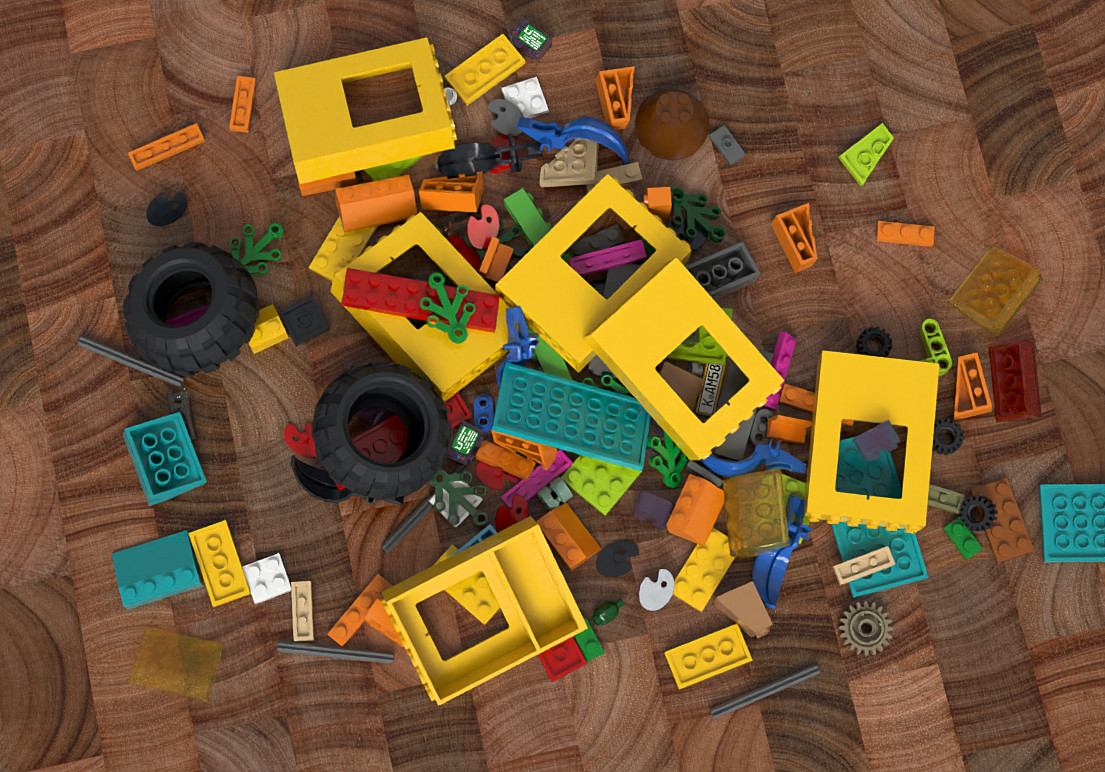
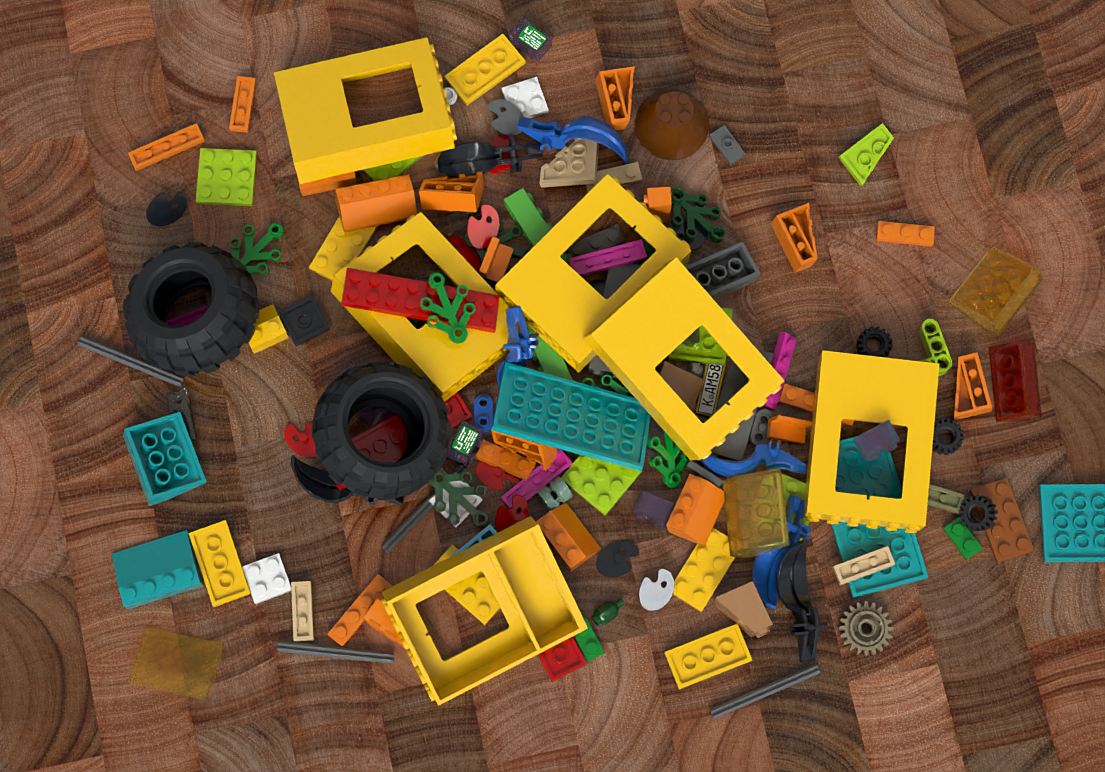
(226, 177): none -> lime plate
(793, 593): none -> black piece

